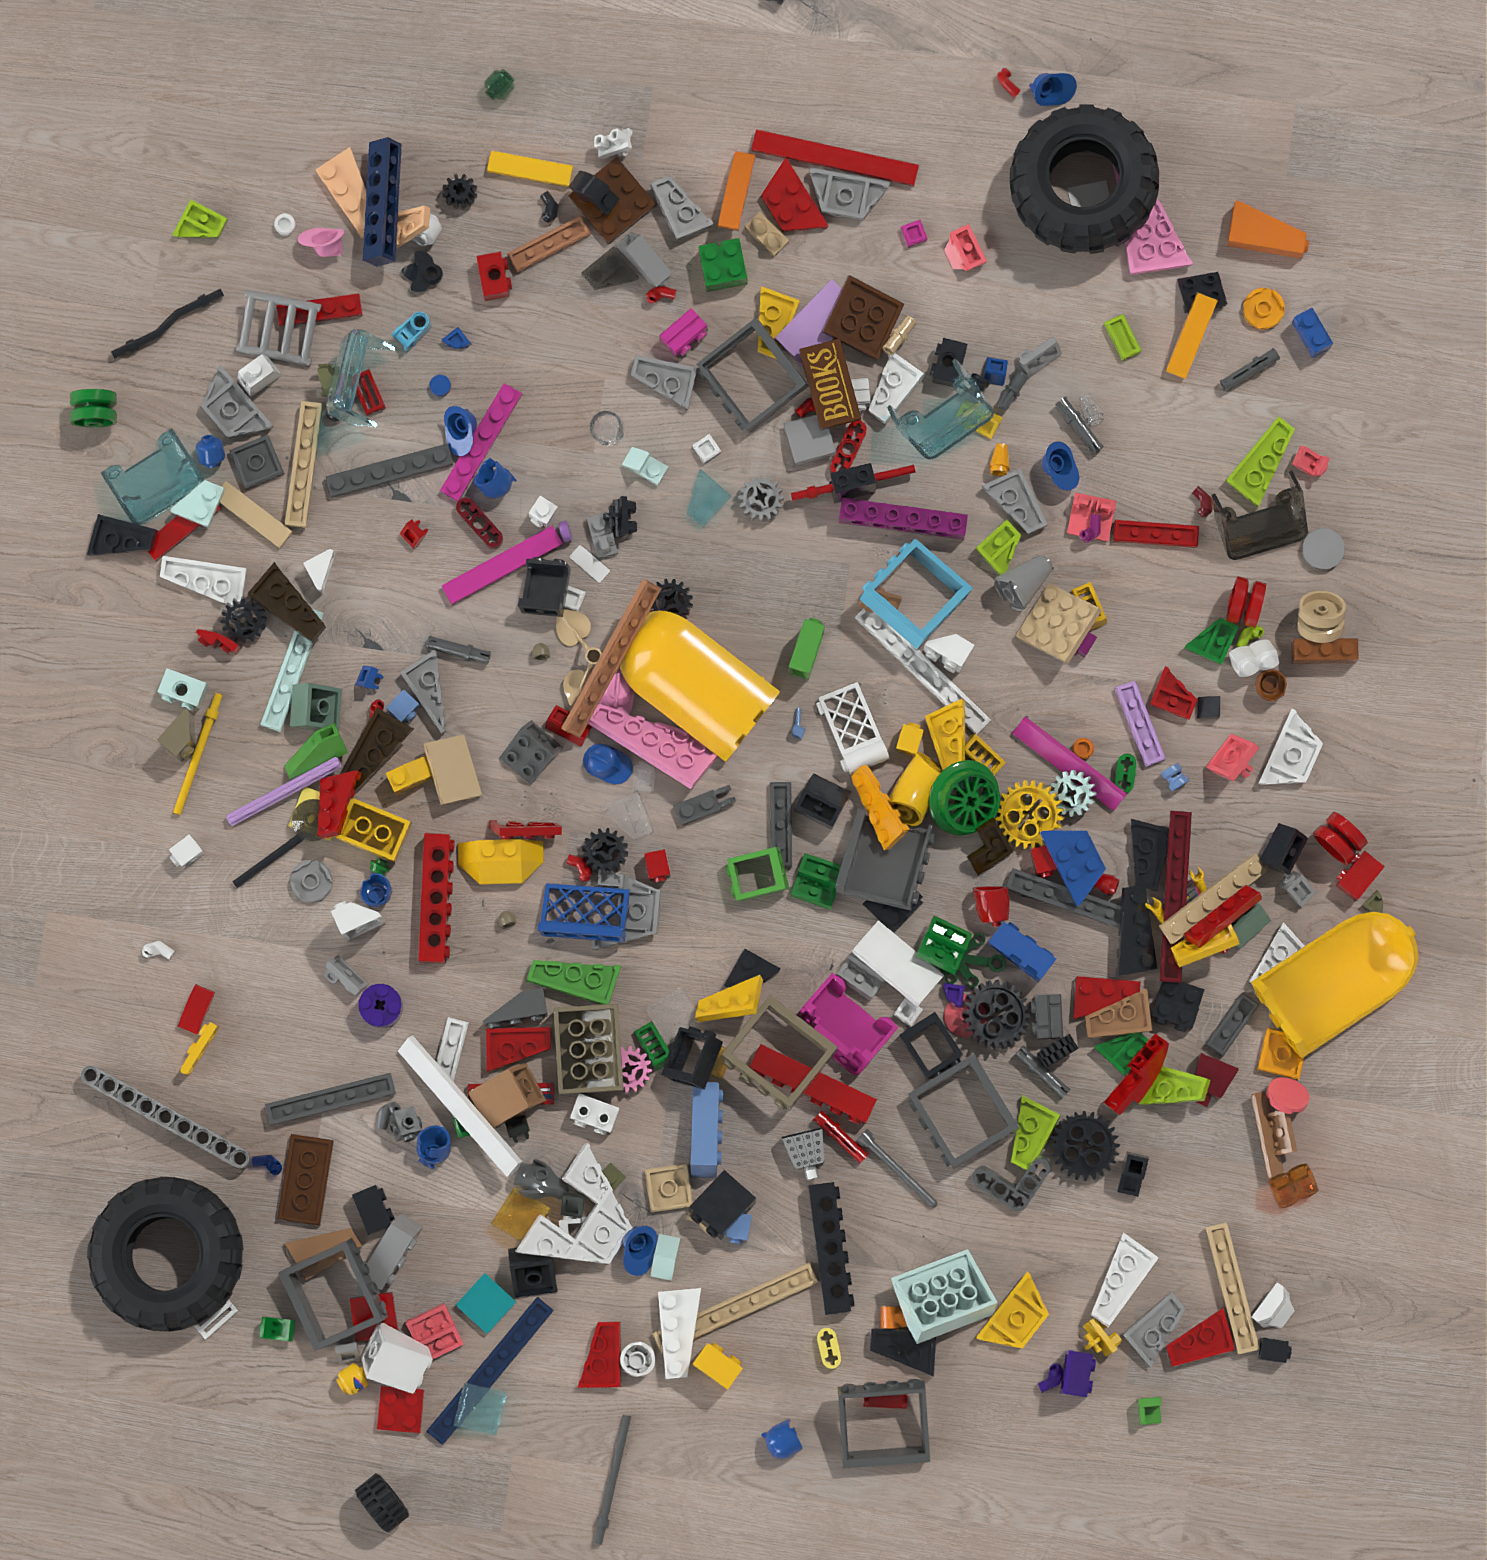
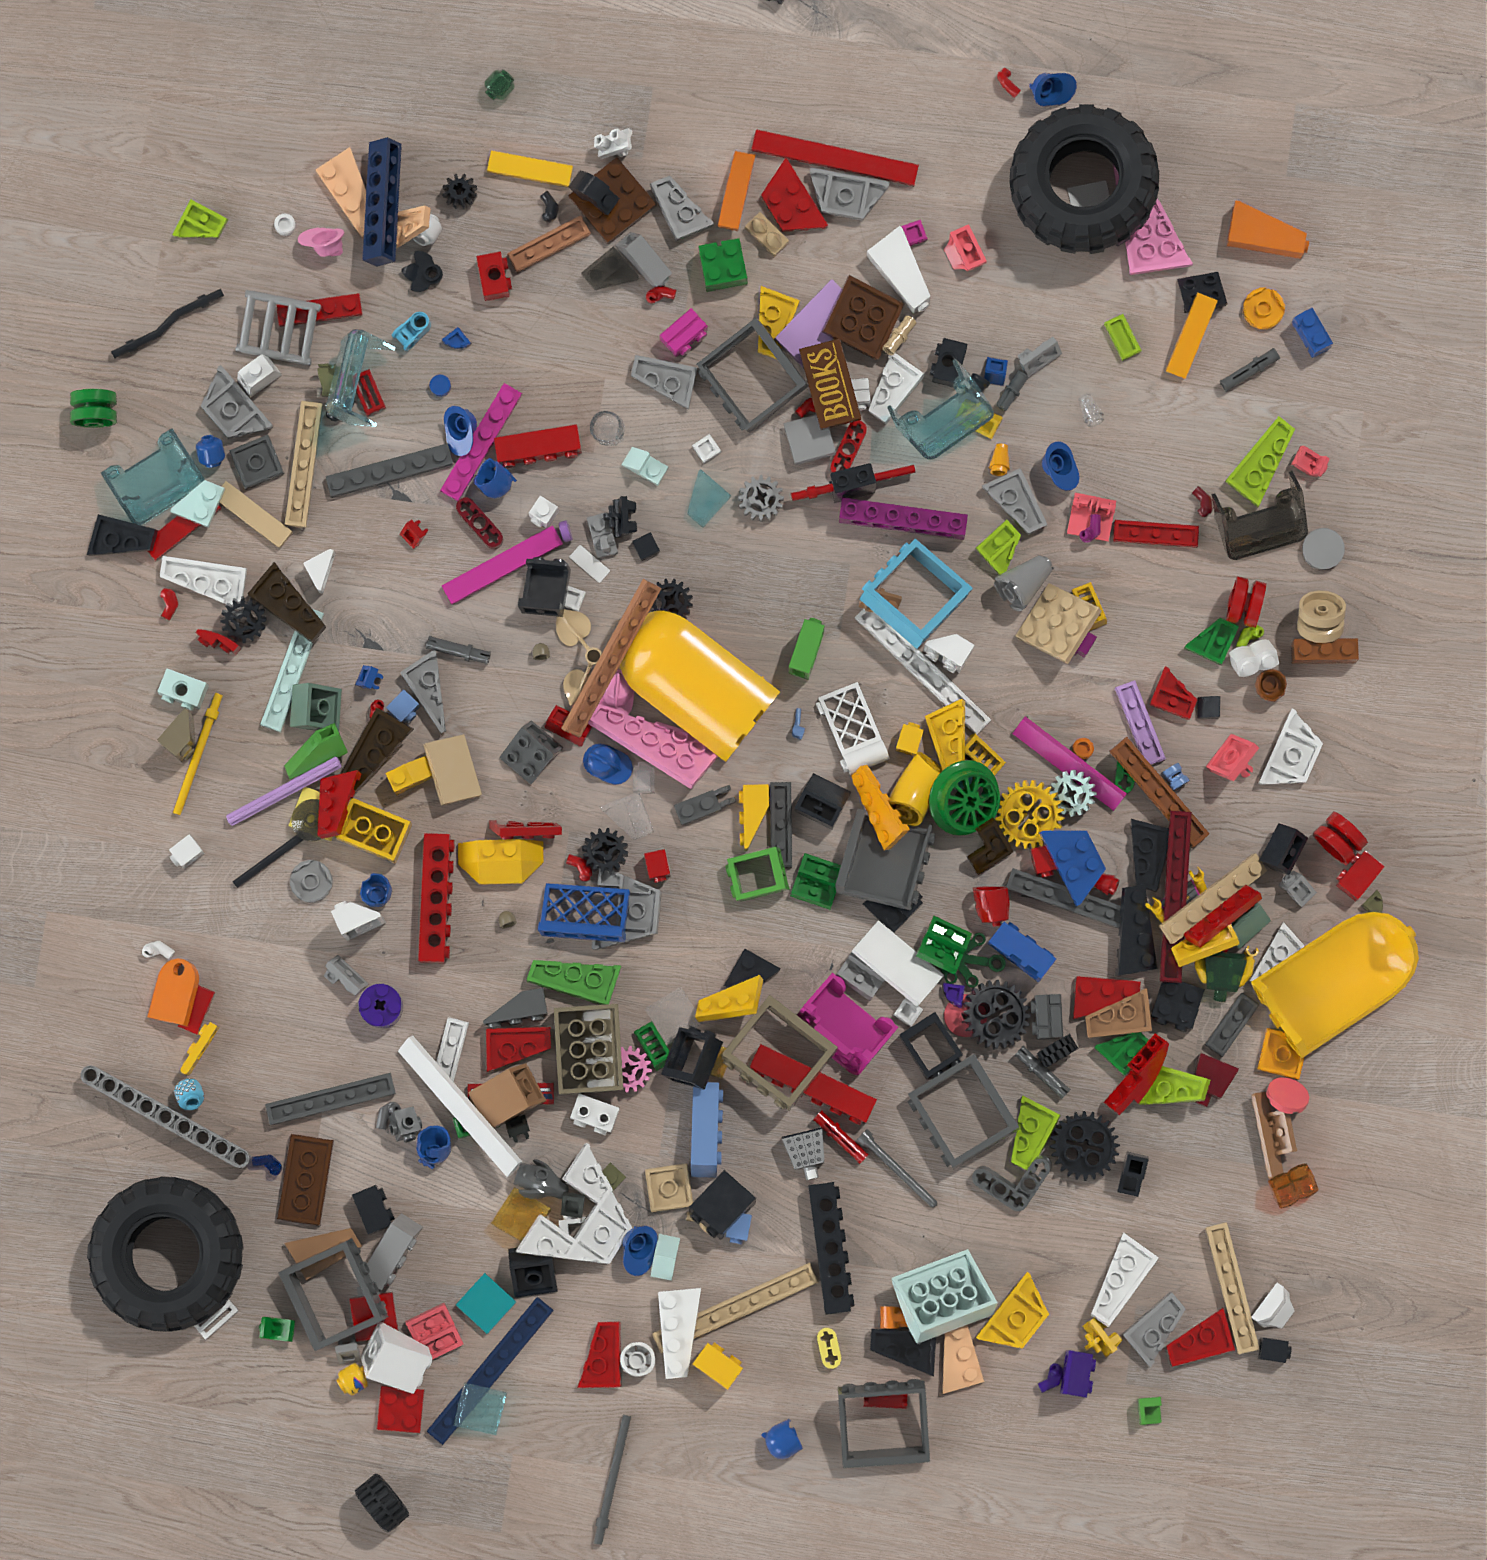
(171, 603): none -> red arm
(174, 993): none -> orange tile
(189, 1094): none -> medium azure head
(379, 866): green plate -> none
(538, 445): none -> red brick
(646, 546): none -> black tile
(755, 806): none -> yellow slope
(899, 268): none -> white slope
(960, 1361): none -> light nougat wing
(1073, 417): dark grey pin -> none
(1154, 786): none -> dark orange plate
(1225, 971): none -> clear green torso

